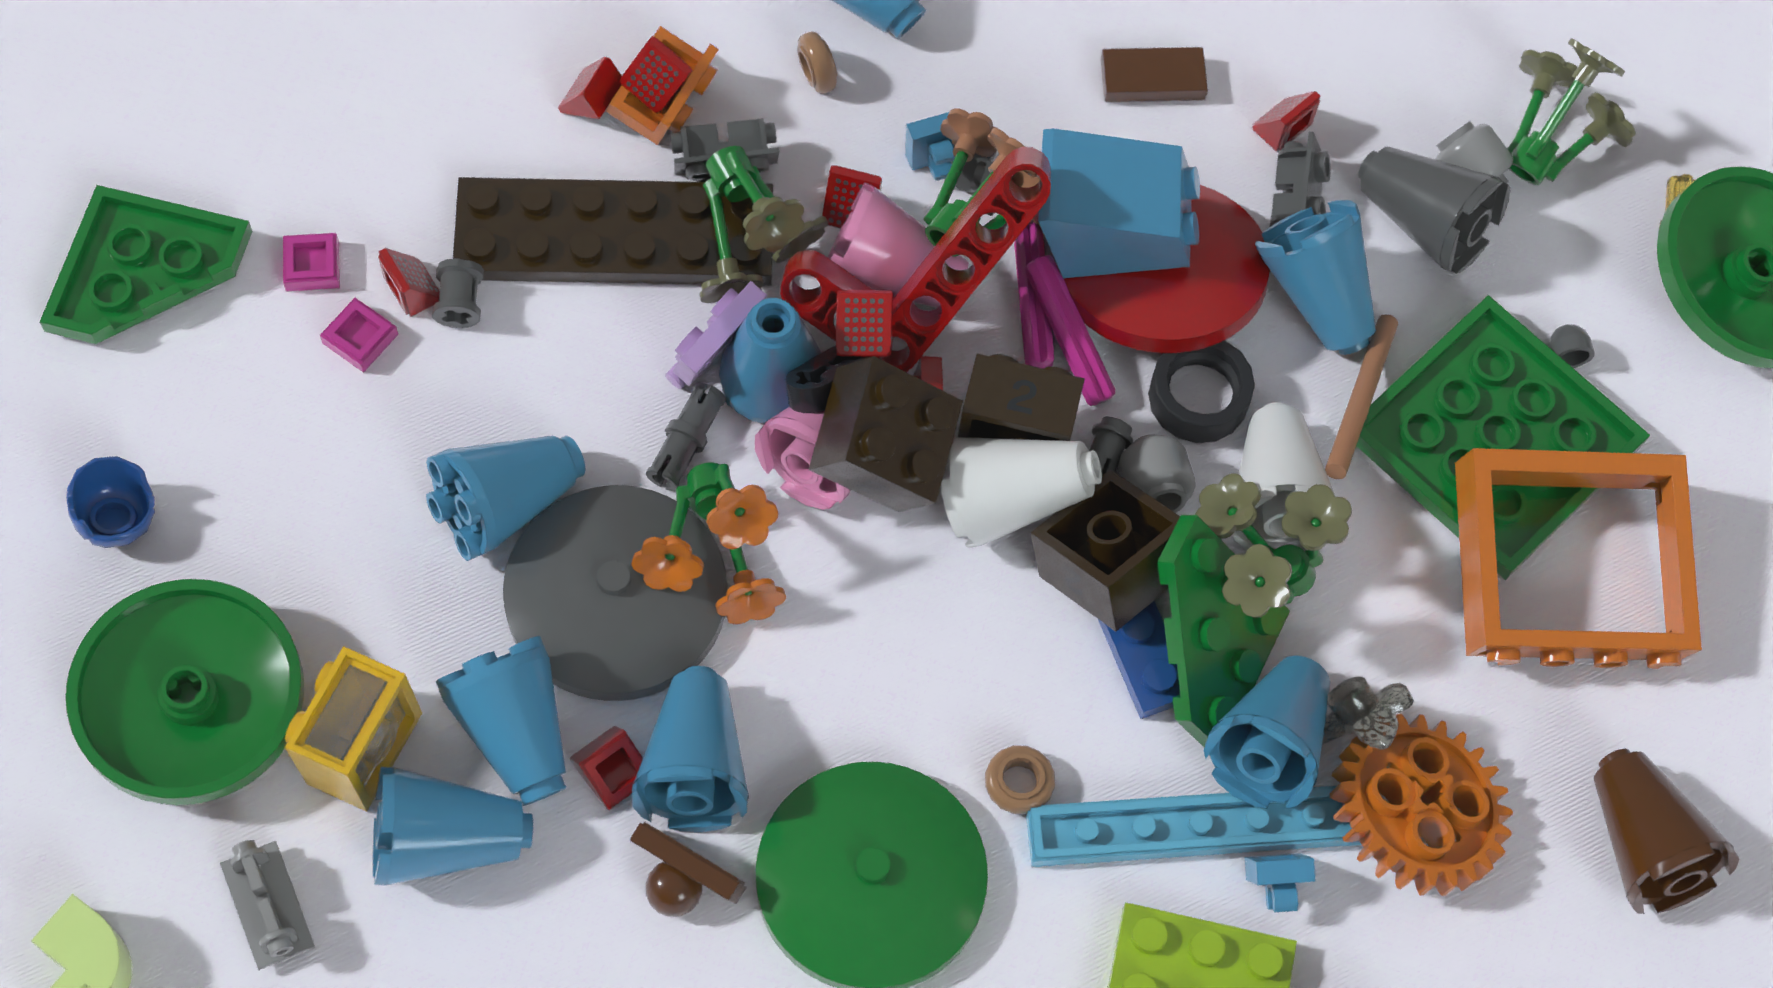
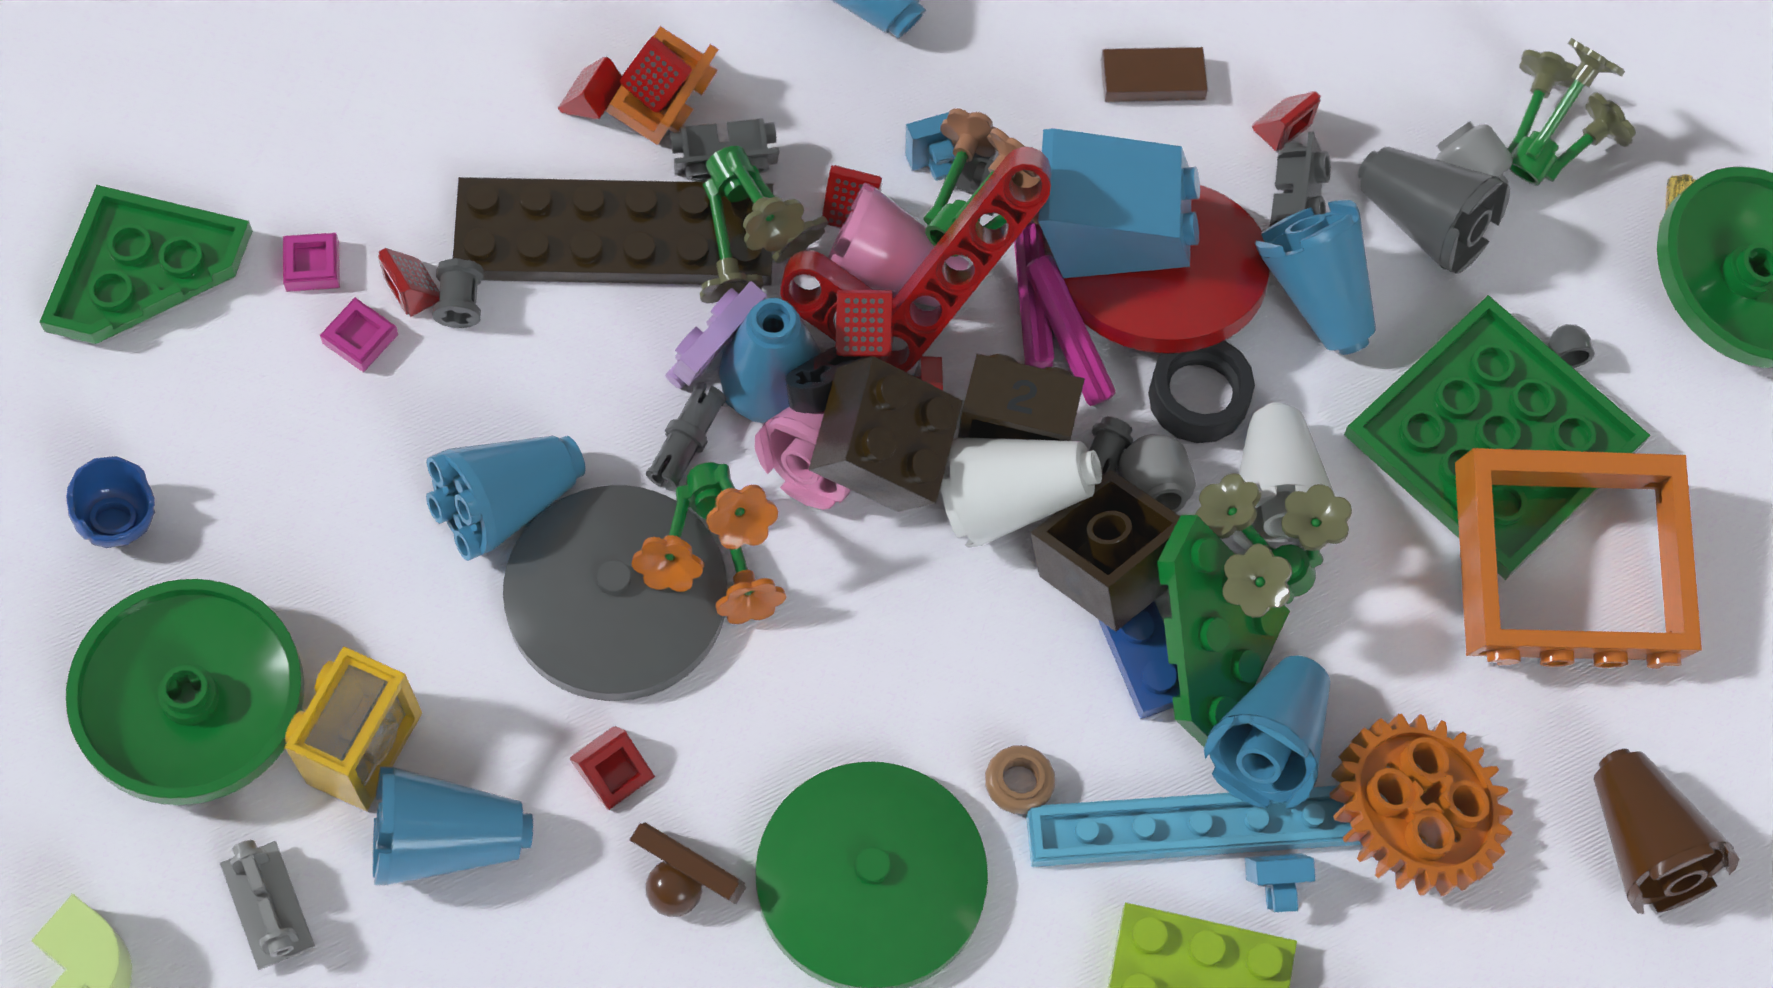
(511, 717): dark azure cone -> none
(693, 757): dark azure cone -> none
(817, 62): medium nougat piece -> none
(1361, 397): nougat bar -> none
(1366, 714): clear smoke animal -> none

